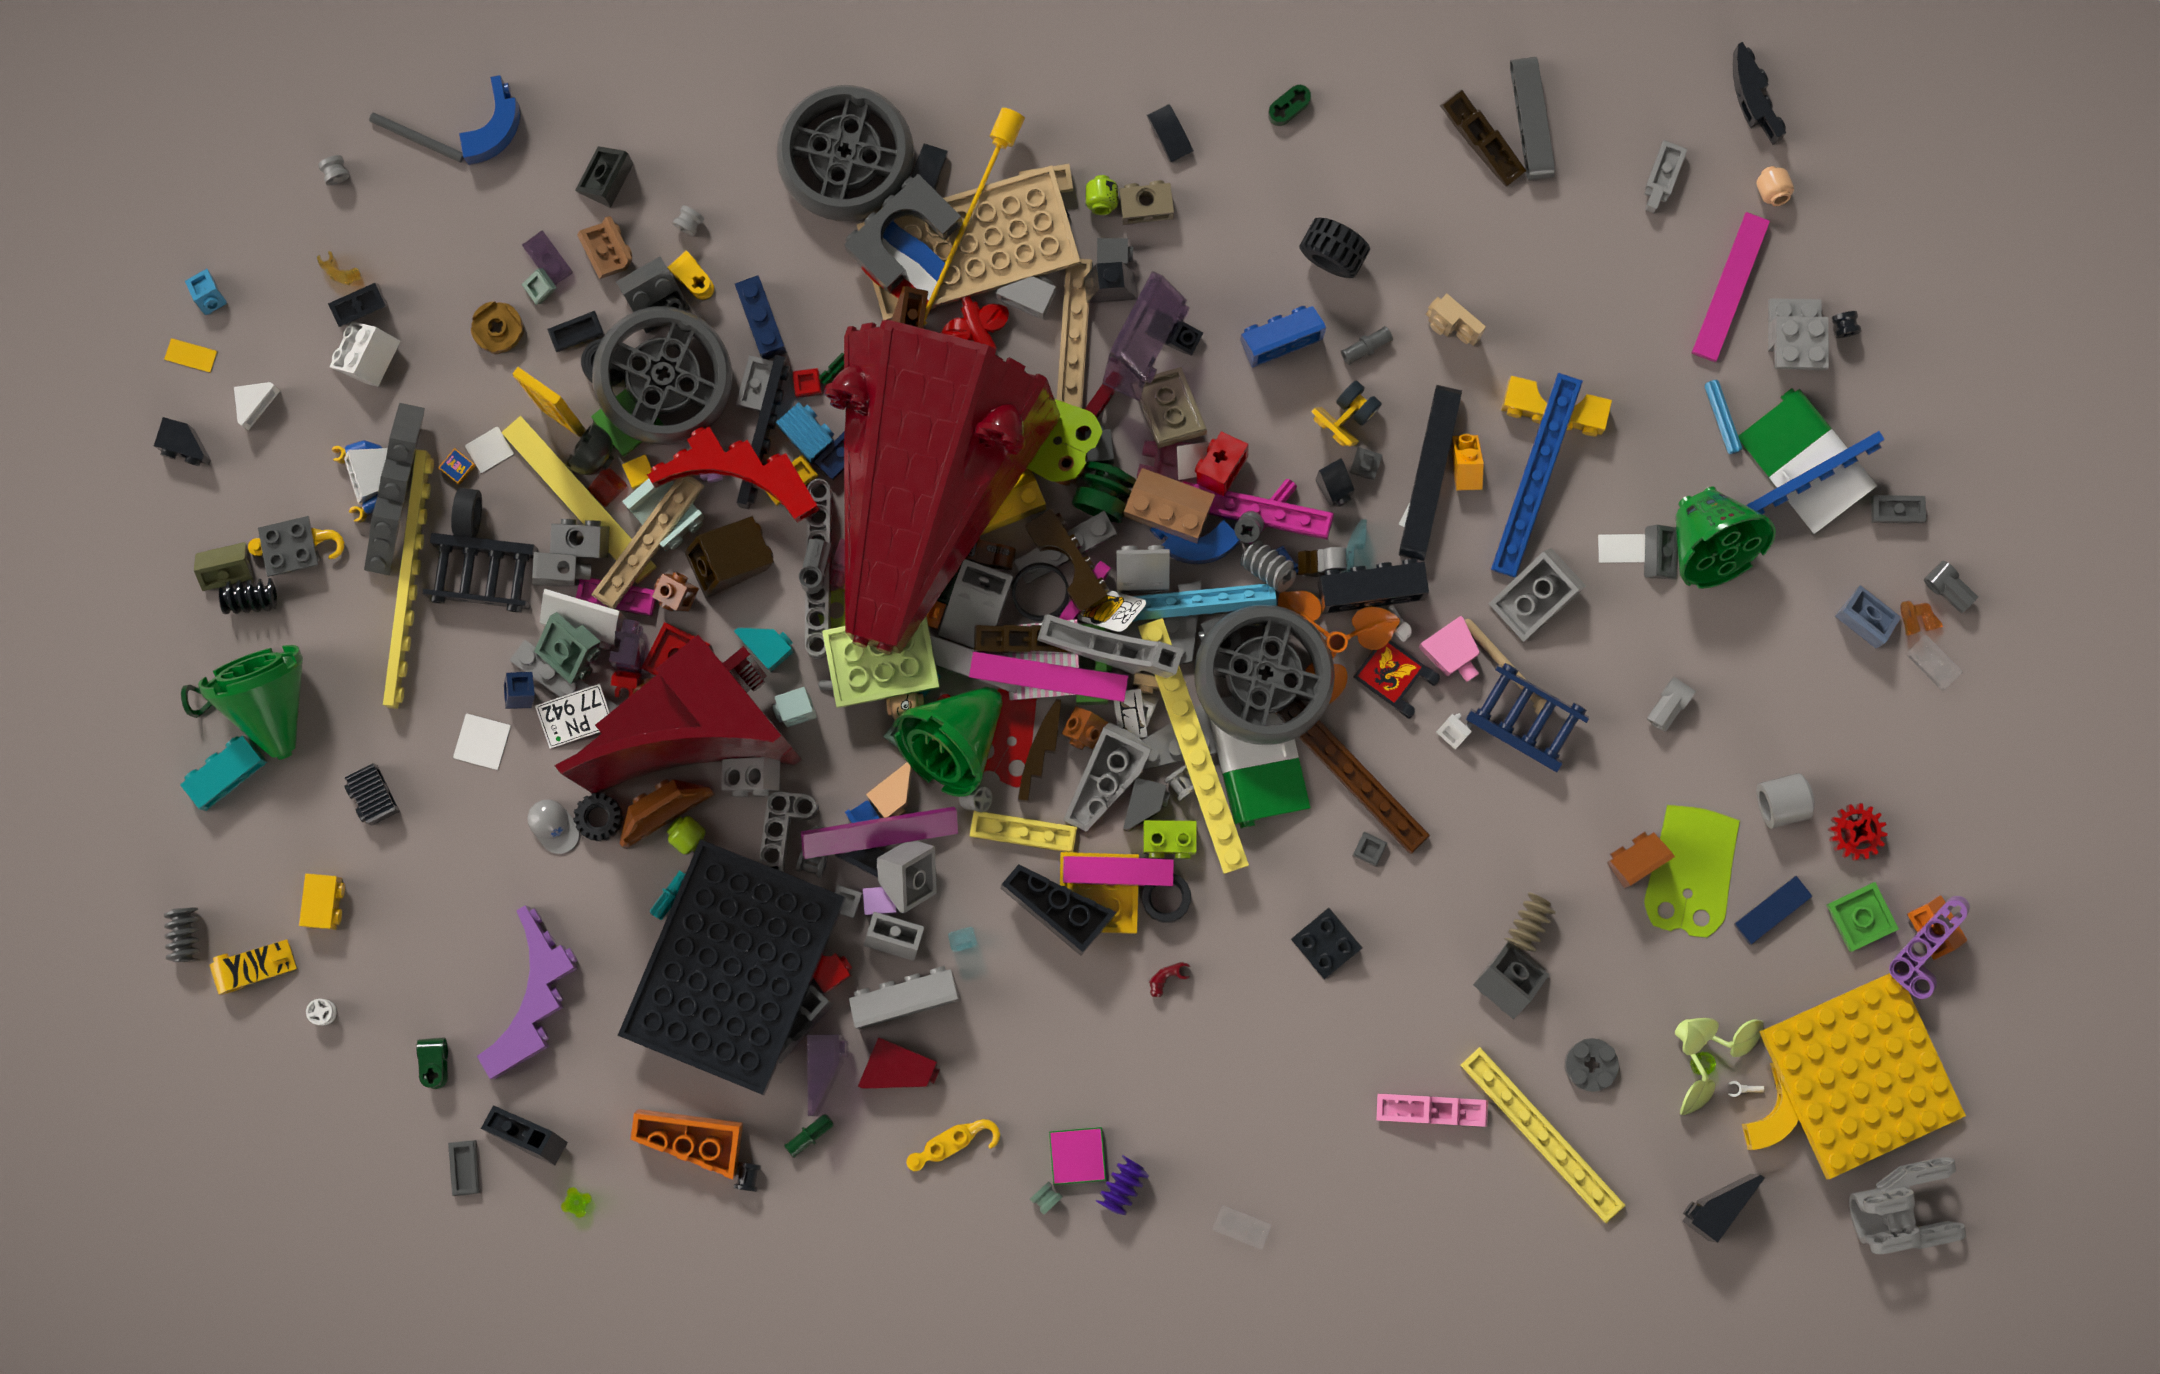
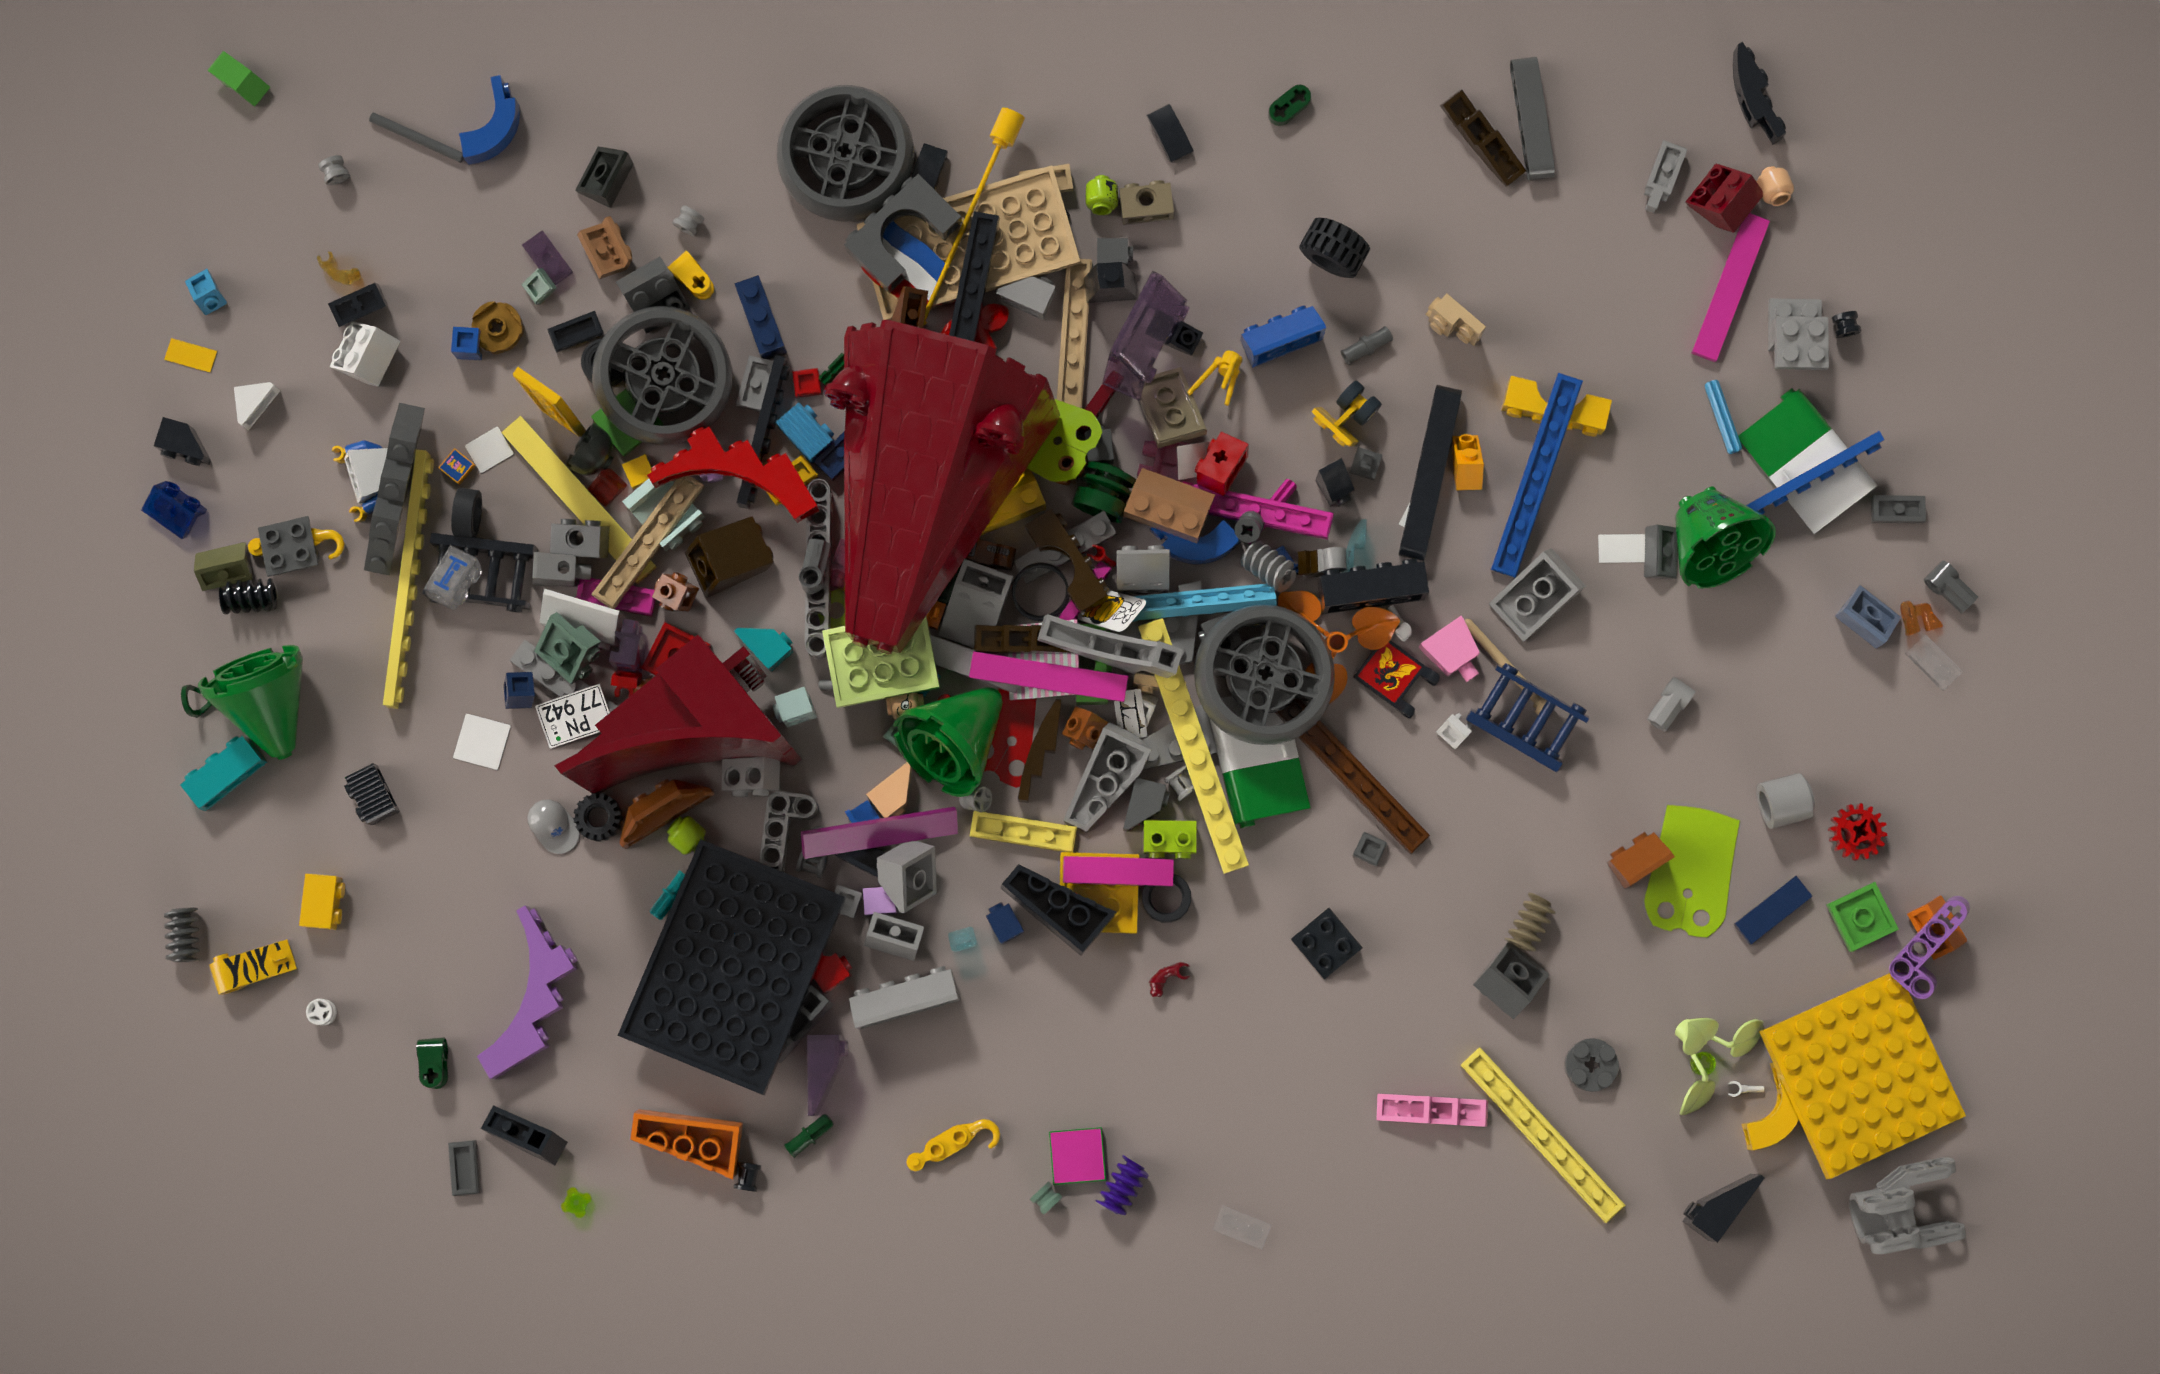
(173, 508): none -> clear blue bracket
(239, 78): none -> bright green slope
(453, 578): none -> clear brick
(466, 343): none -> blue panel
(897, 1068): dark red slope -> none
(974, 276): none -> black plate
(1004, 922): none -> dark blue brick
(1101, 556): none -> red hand
(1228, 367): none -> yellow plant
(1725, 197): none -> dark red slope

